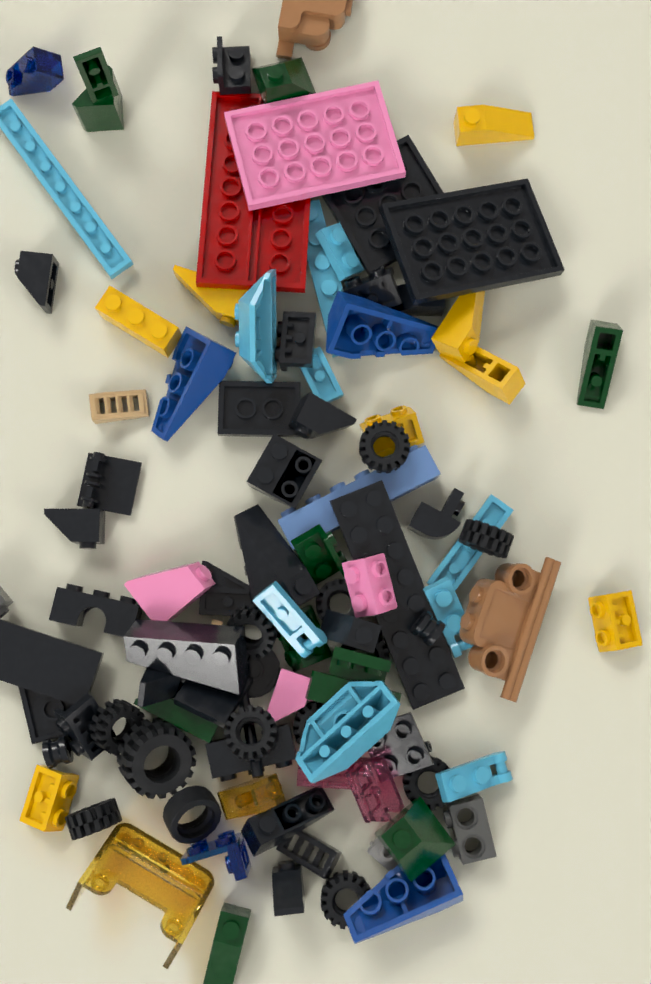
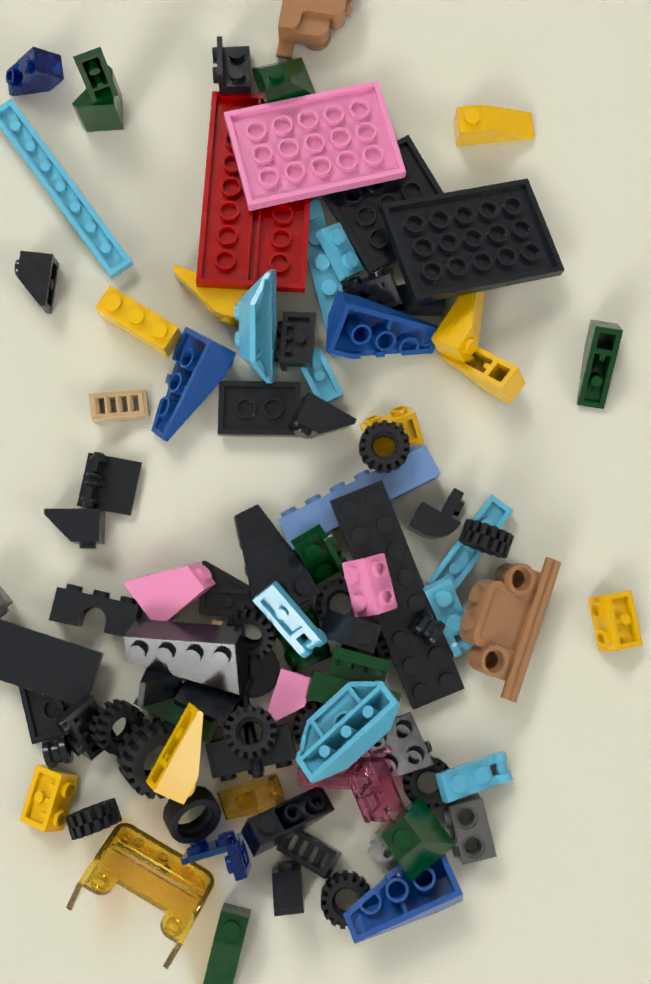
(179, 762): none -> yellow slope
(283, 471): black slope -> none

